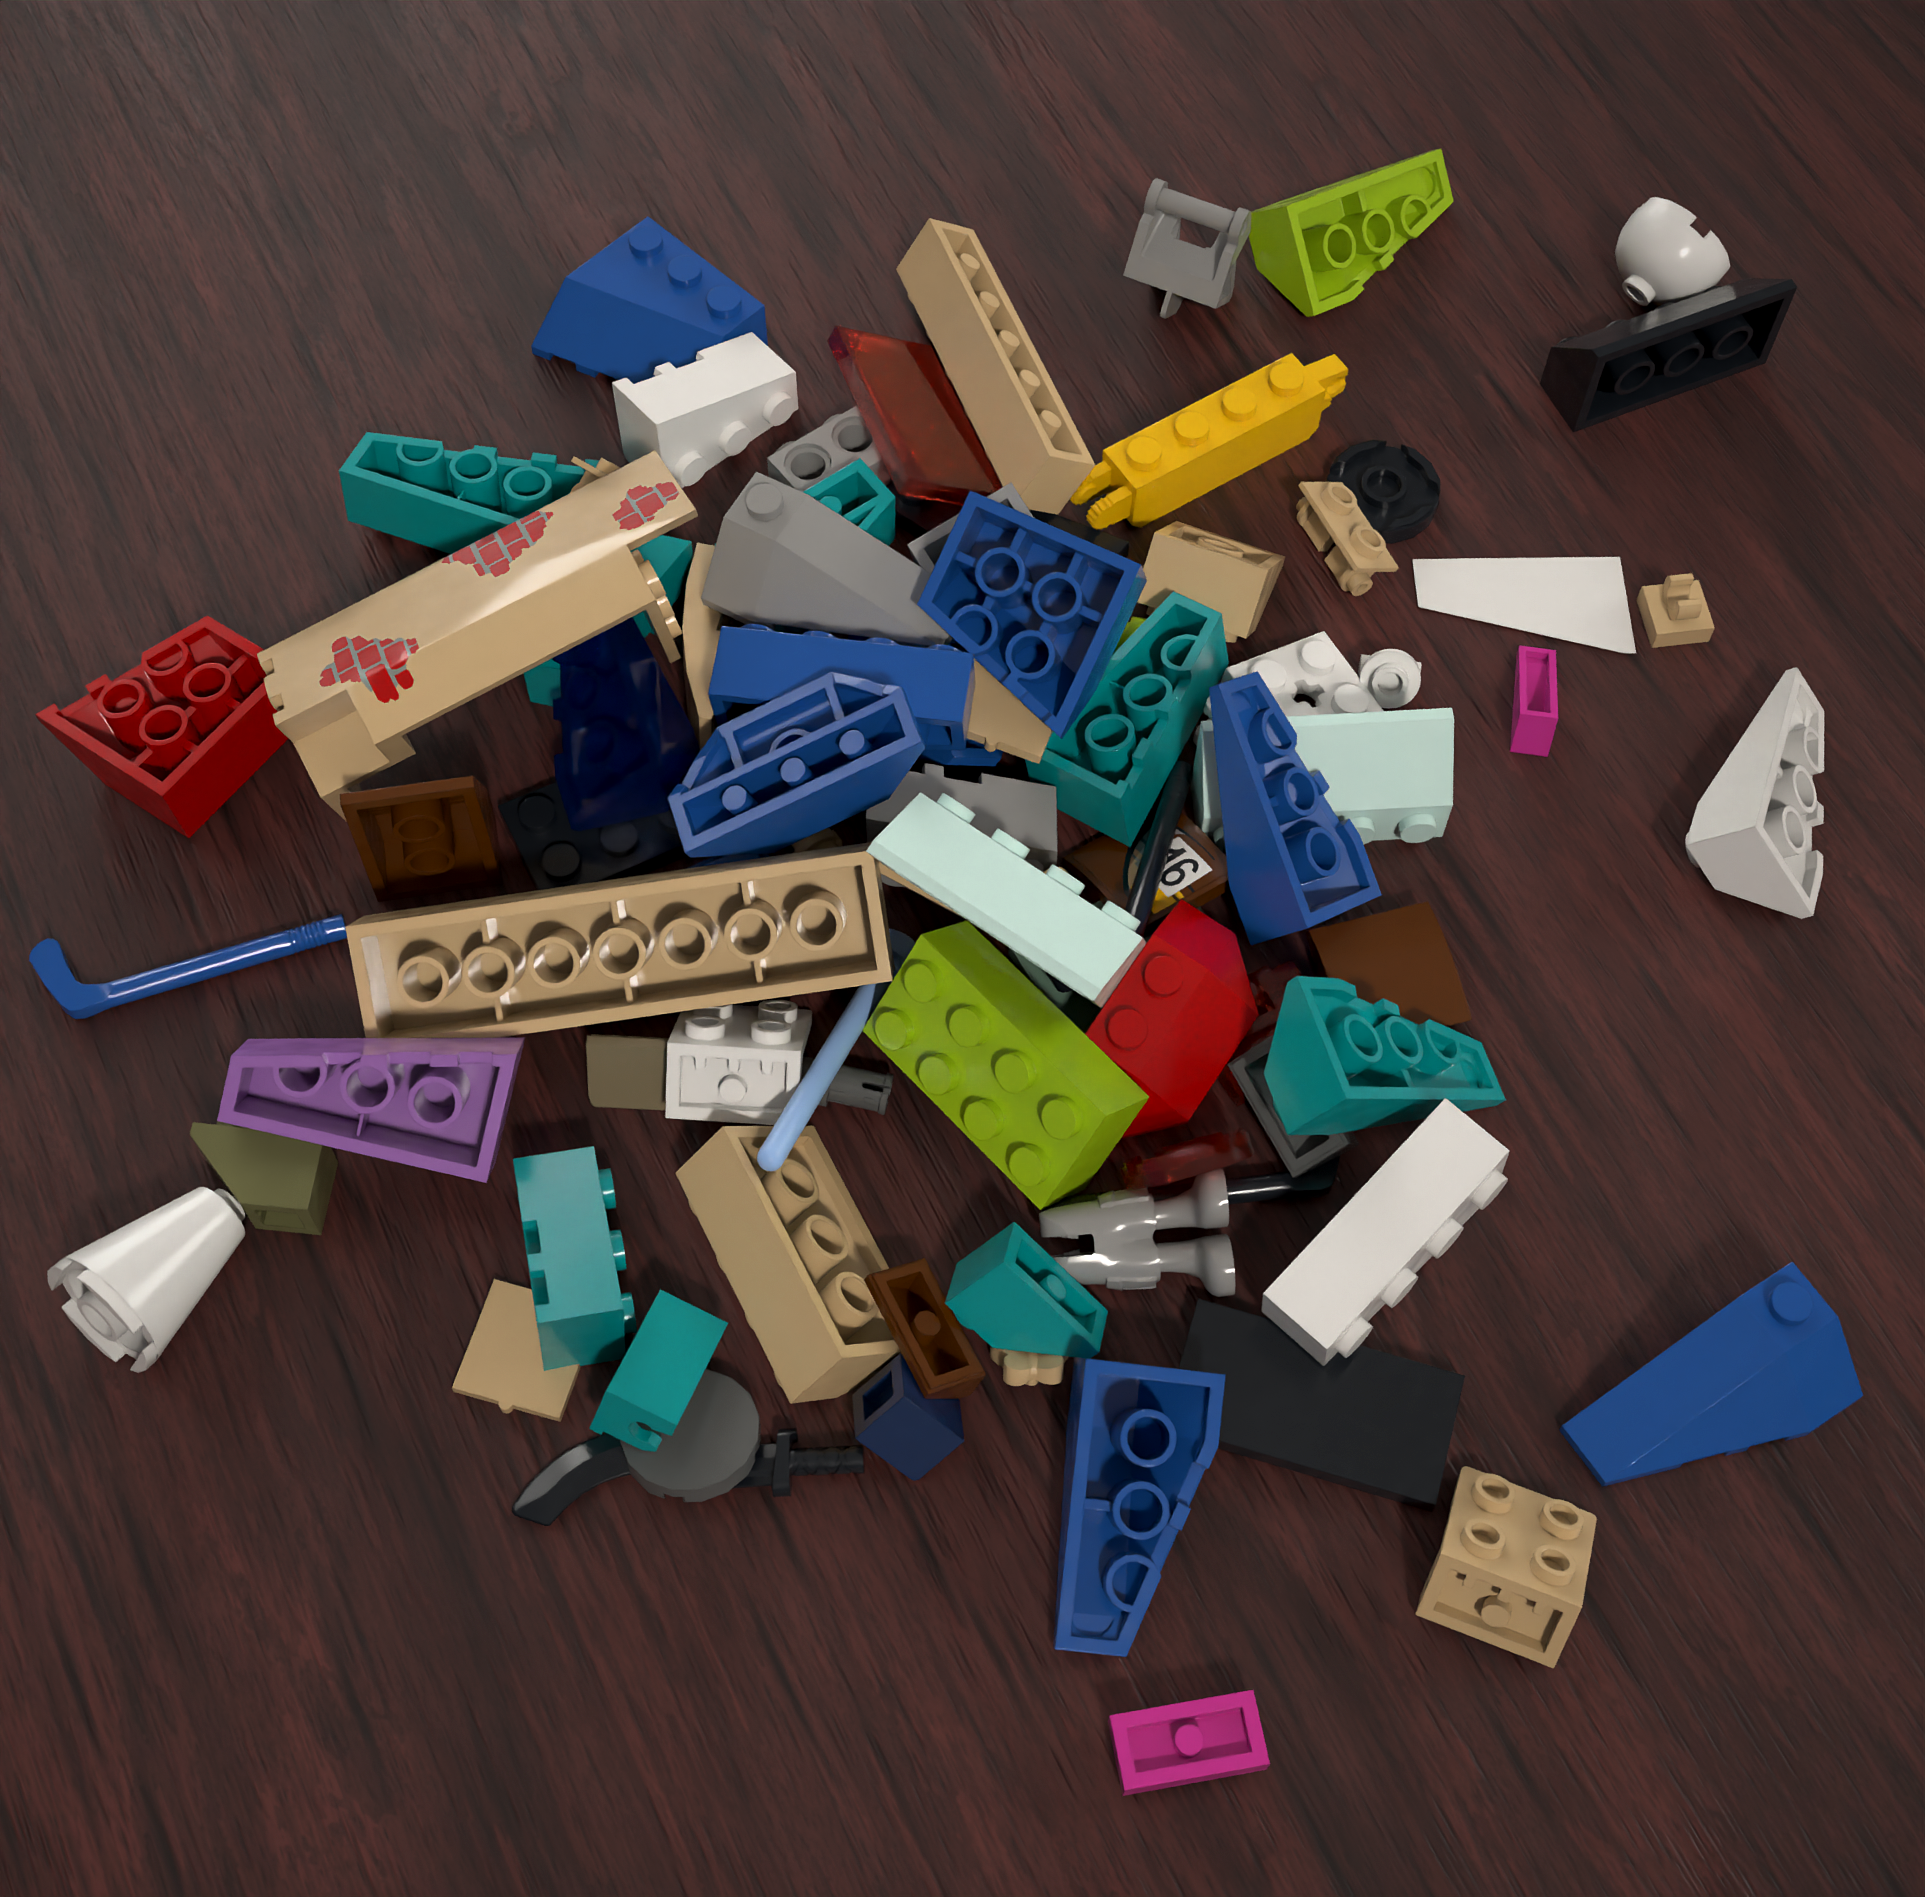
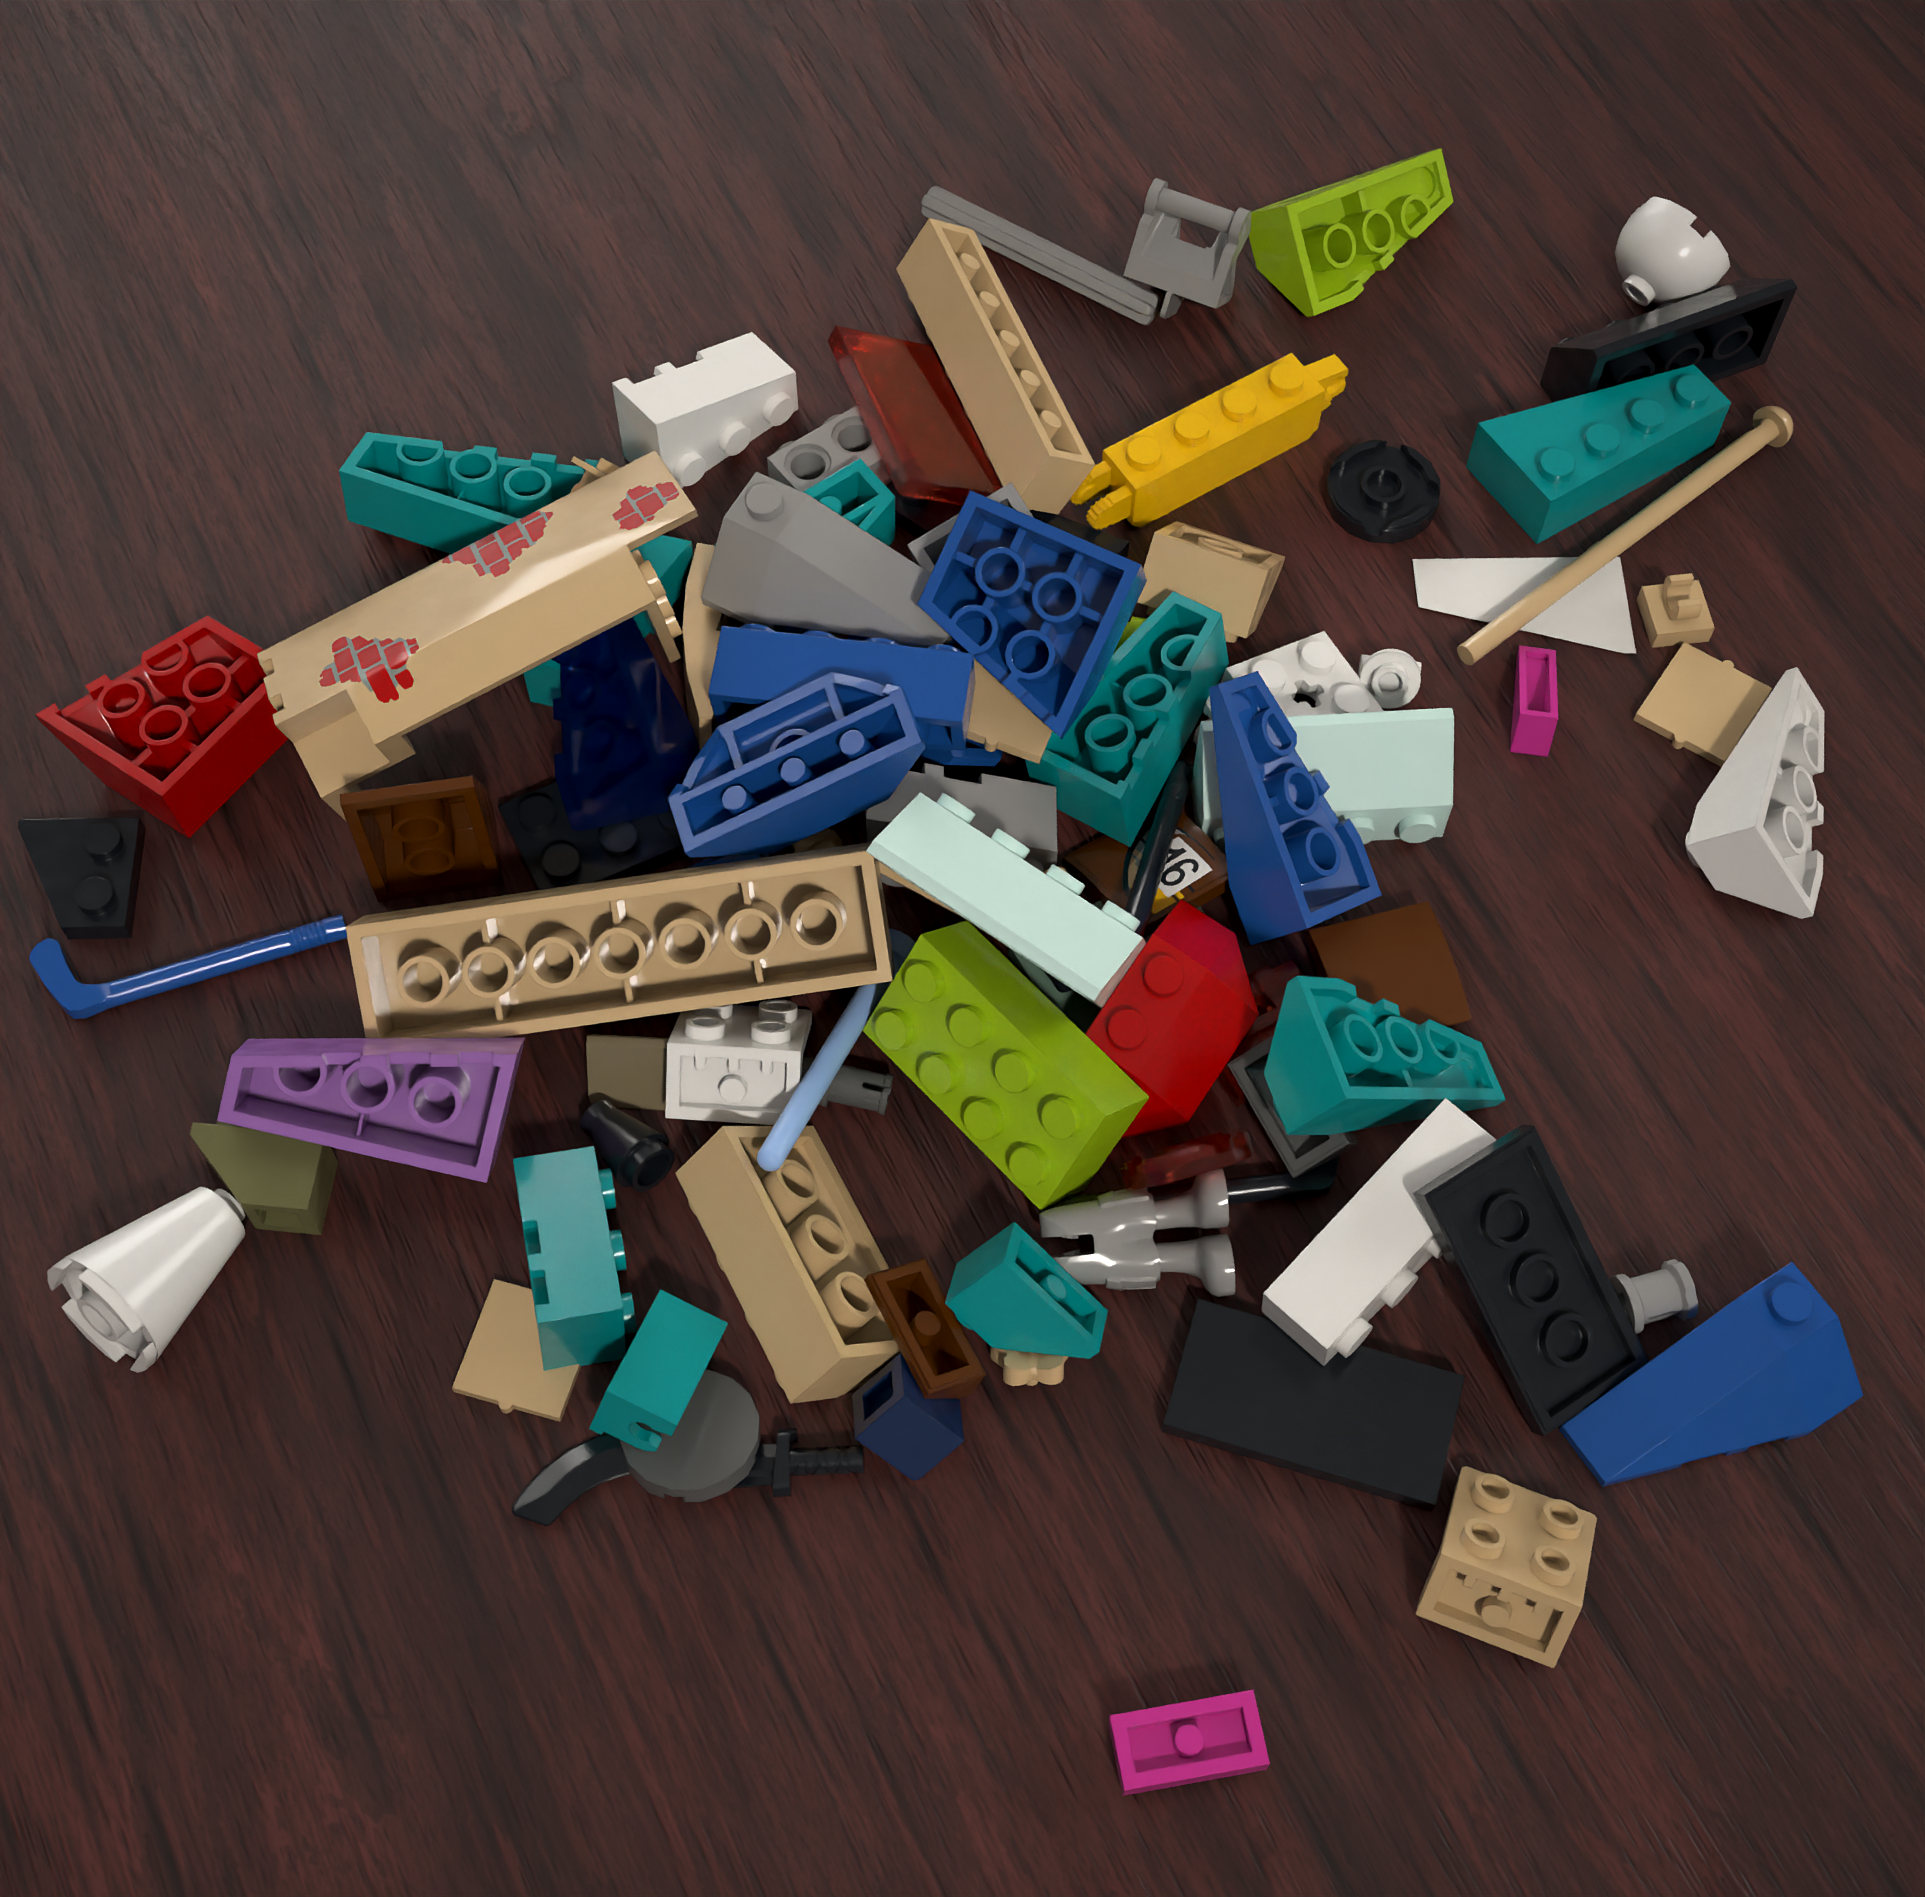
(88, 871): none -> black wing
(630, 1148): none -> black cone
(645, 306): blue wedge -> none
(1044, 256): none -> light grey axle
(1128, 1482): blue wedge -> none
(1332, 516): tan hinge -> none
(1532, 1278): none -> black tile
(1594, 448): none -> teal wedge
(1657, 1294): none -> light grey bush
(1702, 704): none -> tan piece
(1771, 427): none -> tan bar

